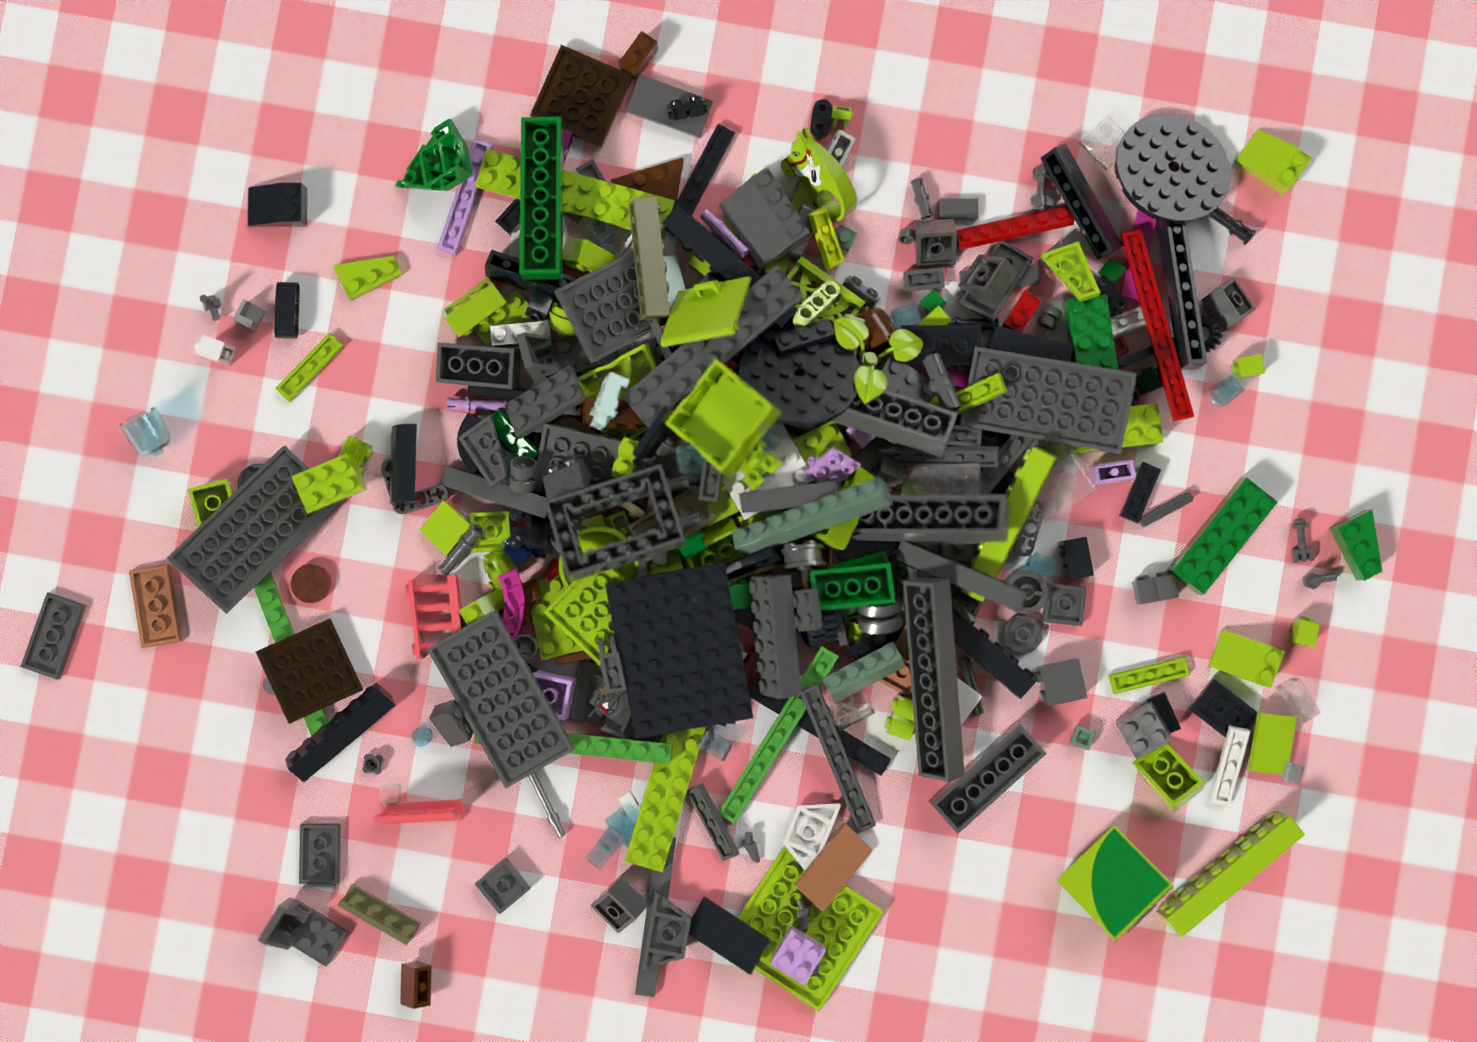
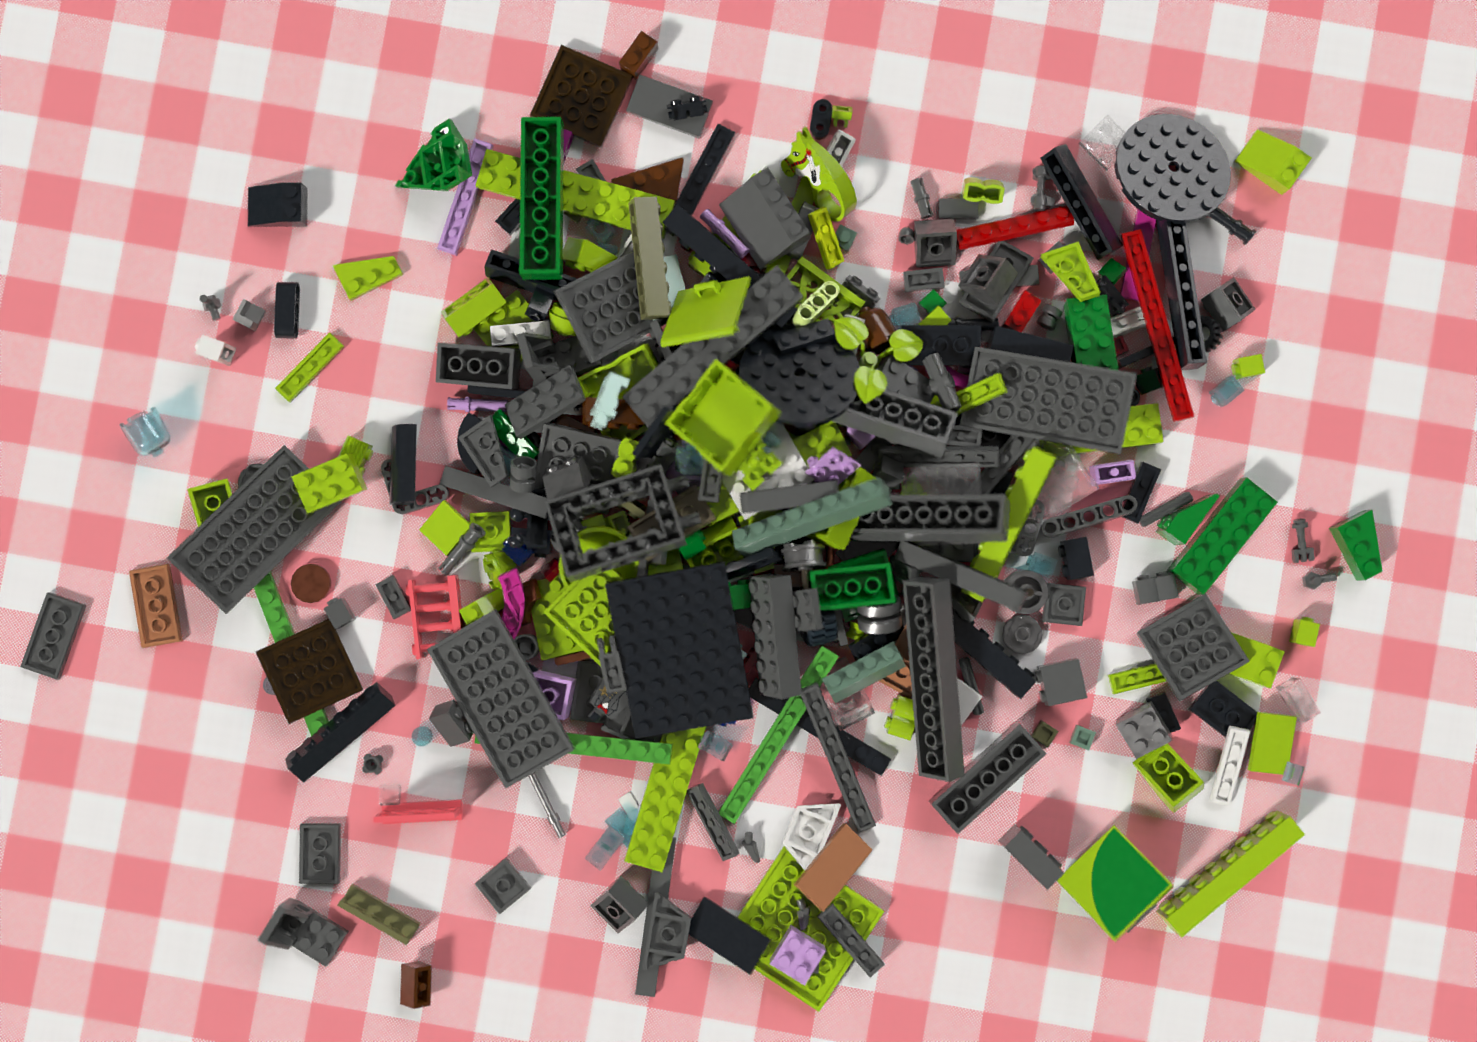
(339, 612): none -> dark grey brick
(393, 597): none -> dark grey plate
(851, 940): none -> dark grey tile
(978, 190): none -> lime brick
(1032, 855): none -> dark grey brick
(1044, 733): none -> olive tile
(1099, 516): none -> dark grey beam
(1182, 523): none -> green slope
(1192, 647): none -> dark grey plate

